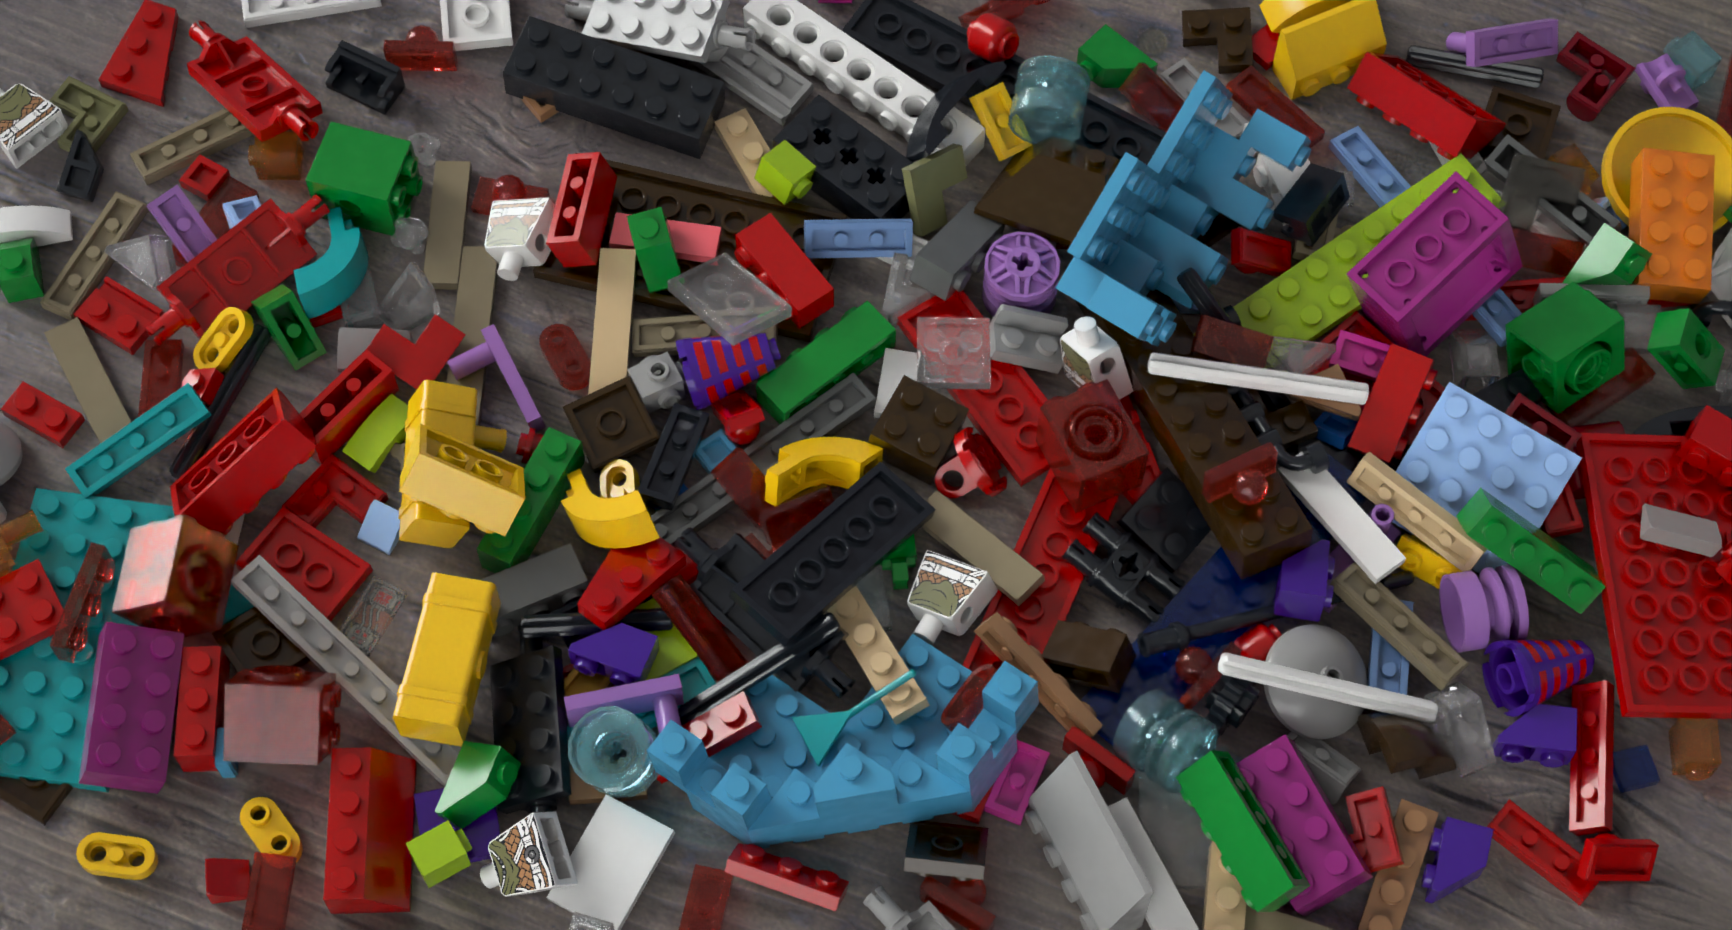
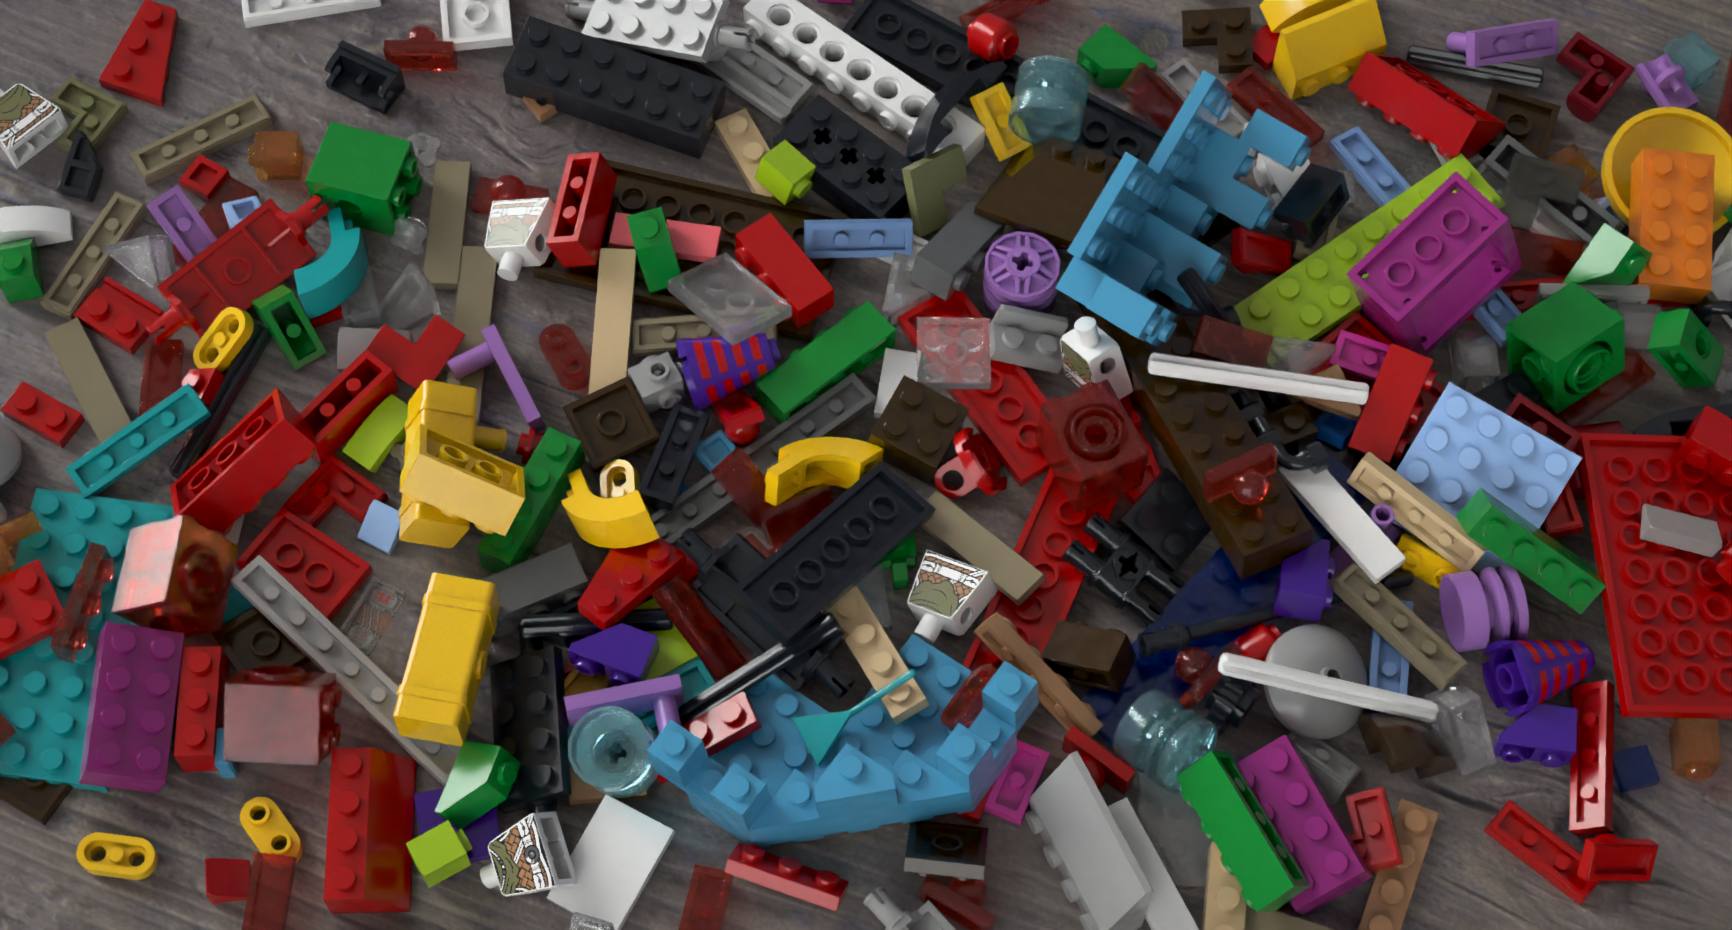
(252, 85): red plate -> none
(1458, 858): dark purple slope -> none

